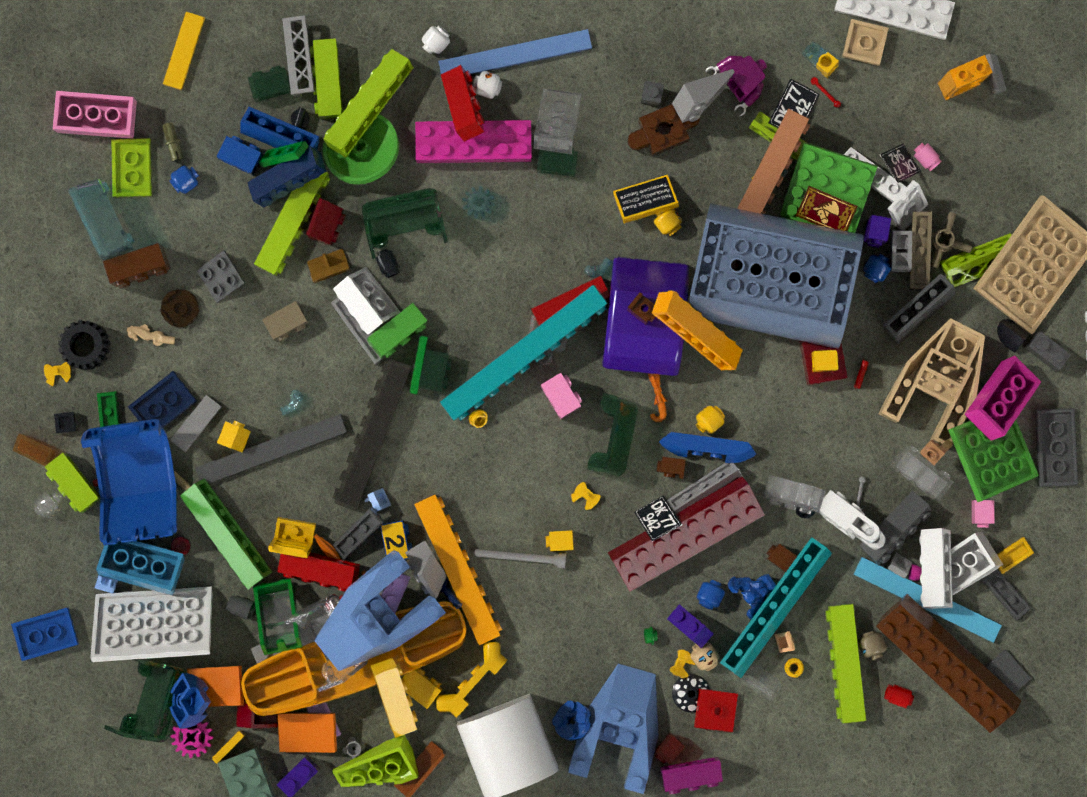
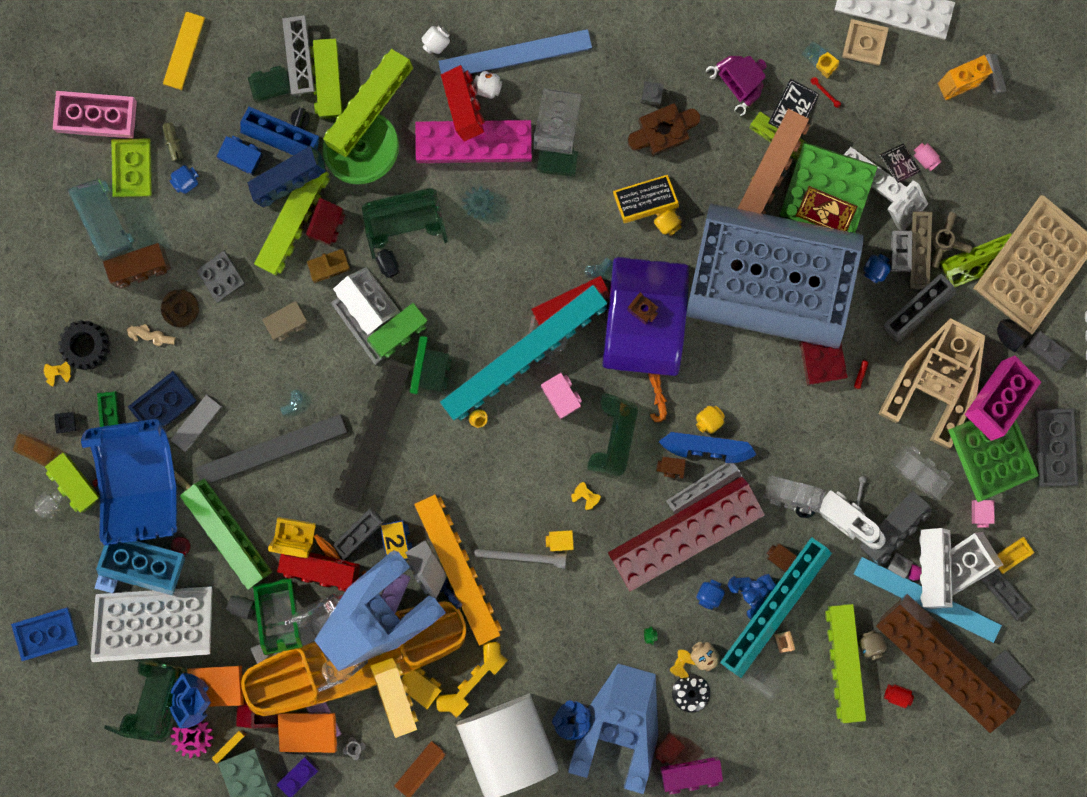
(234, 436): yellow brick -> none
(283, 154): green tile -> none
(378, 500): light blue tile -> none
(385, 763): lime wedge -> none
(657, 518): black sticker -> none
(690, 626): dark purple brick -> none
(697, 330): light orange brick -> none
(699, 94): light grey slope -> none
(716, 710): red plate -> none
(798, 672): yellow plate -> none
(824, 361): yellow panel -> none
(877, 231): dark purple brick -> none
(933, 452): medium nougat bracket -> none

